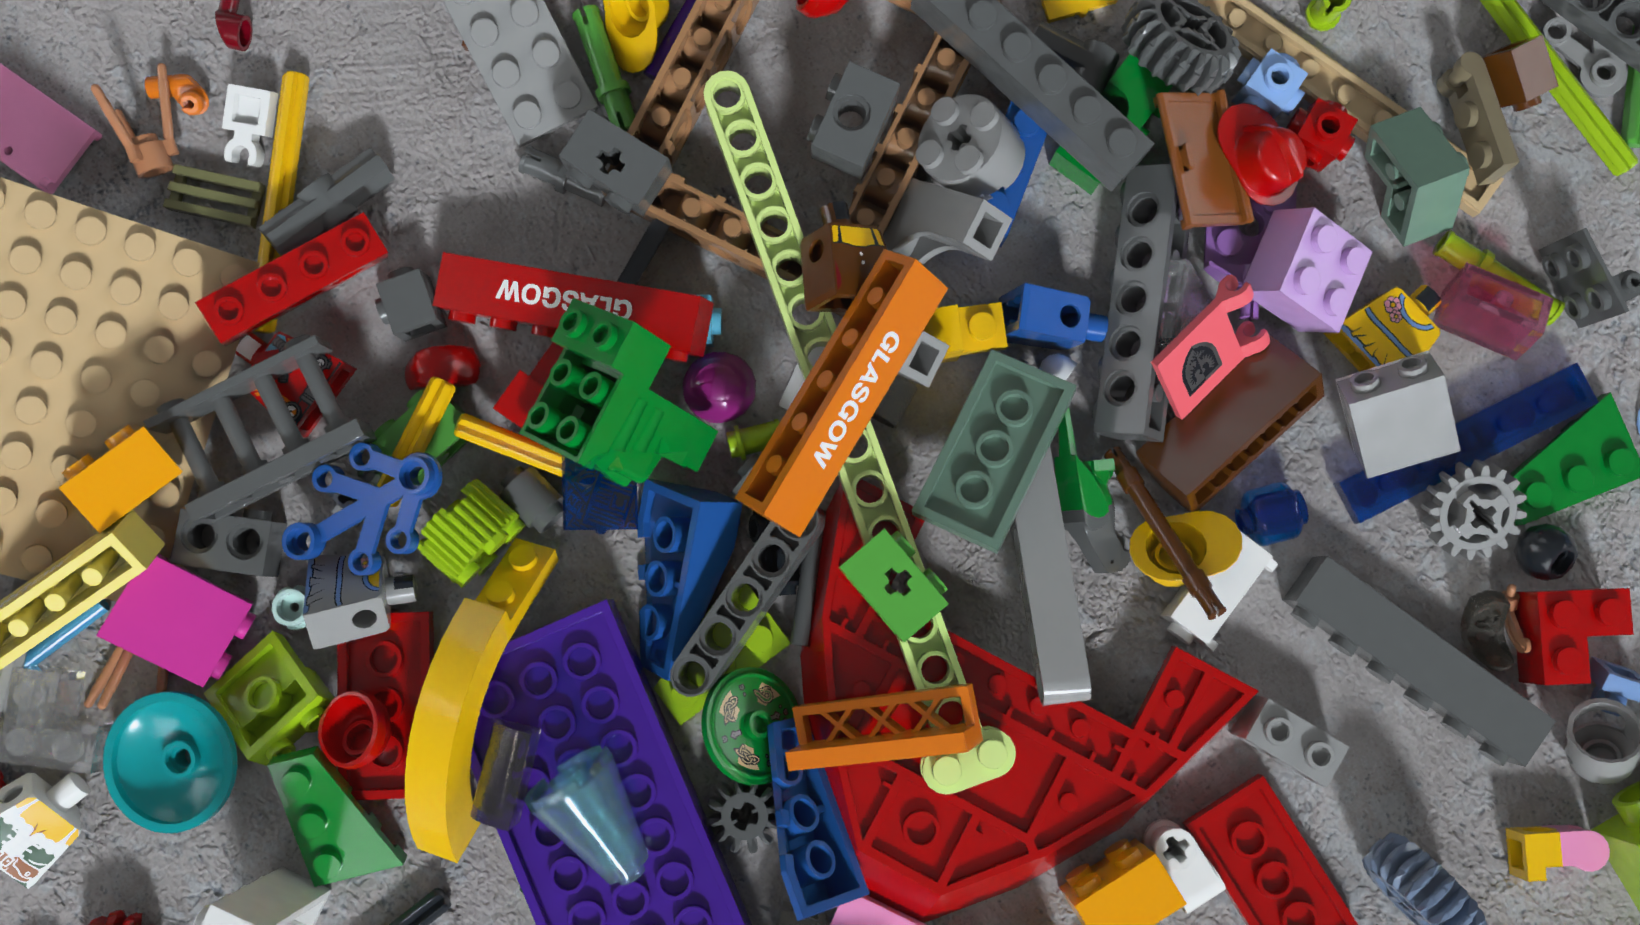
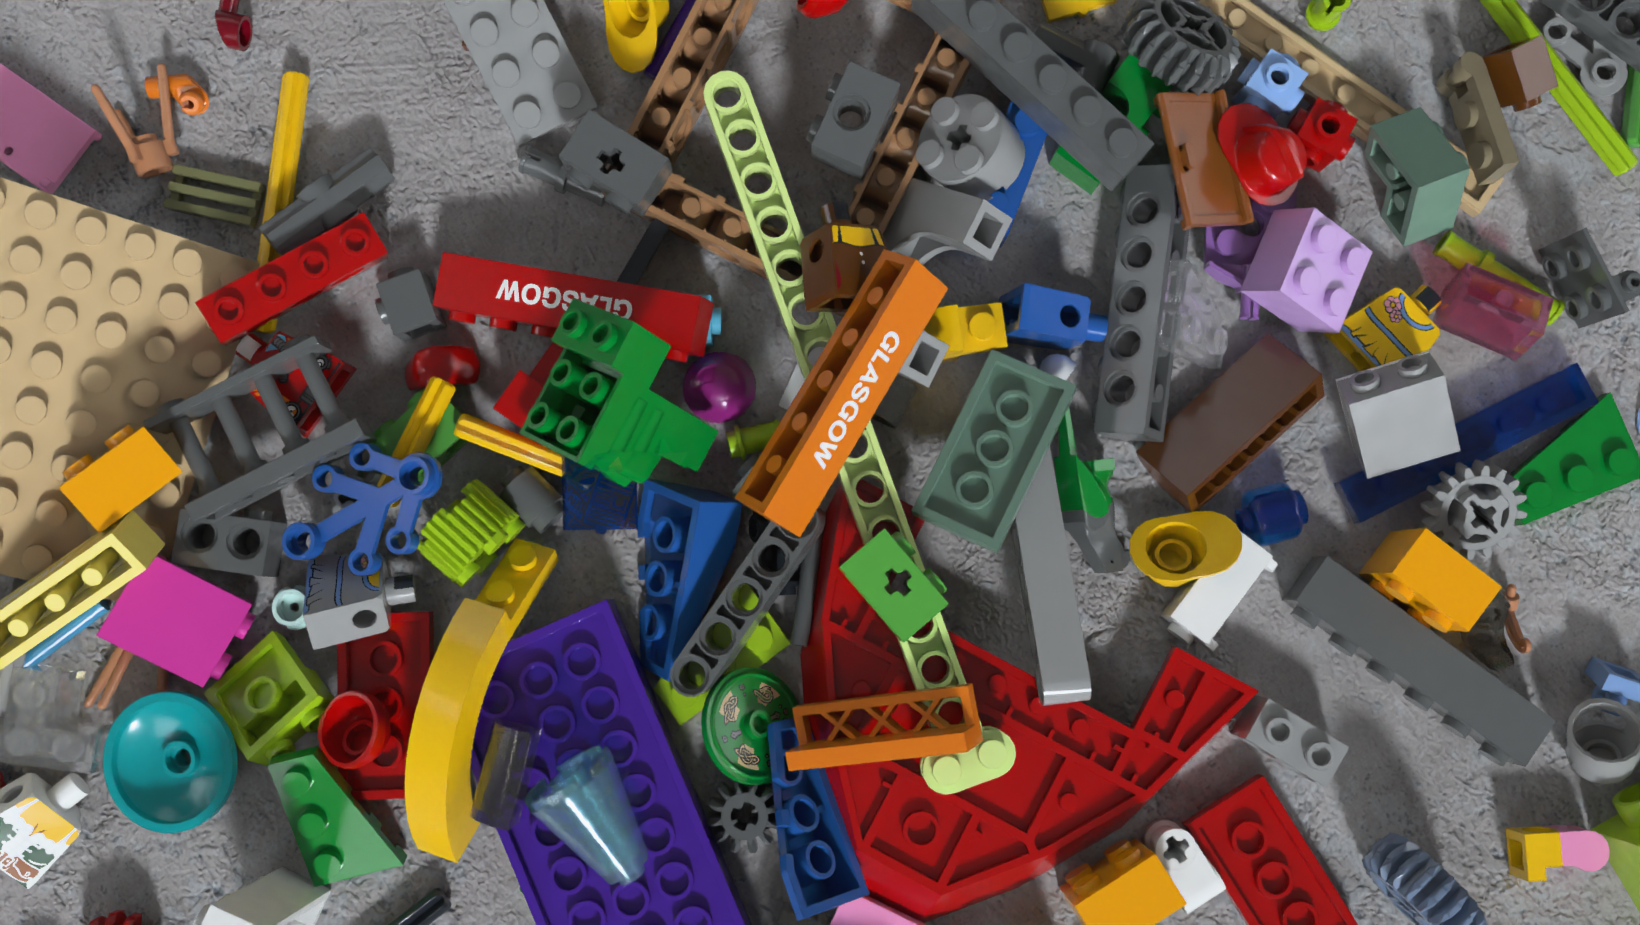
(250, 115): white plate -> none
(611, 89): bright green pin -> none
(1193, 577): reddish brown piece -> none
(1208, 349): coral flag -> none
(1429, 580): none -> light orange brick
(1546, 552): black piece -> none
(1559, 628): red brick -> none

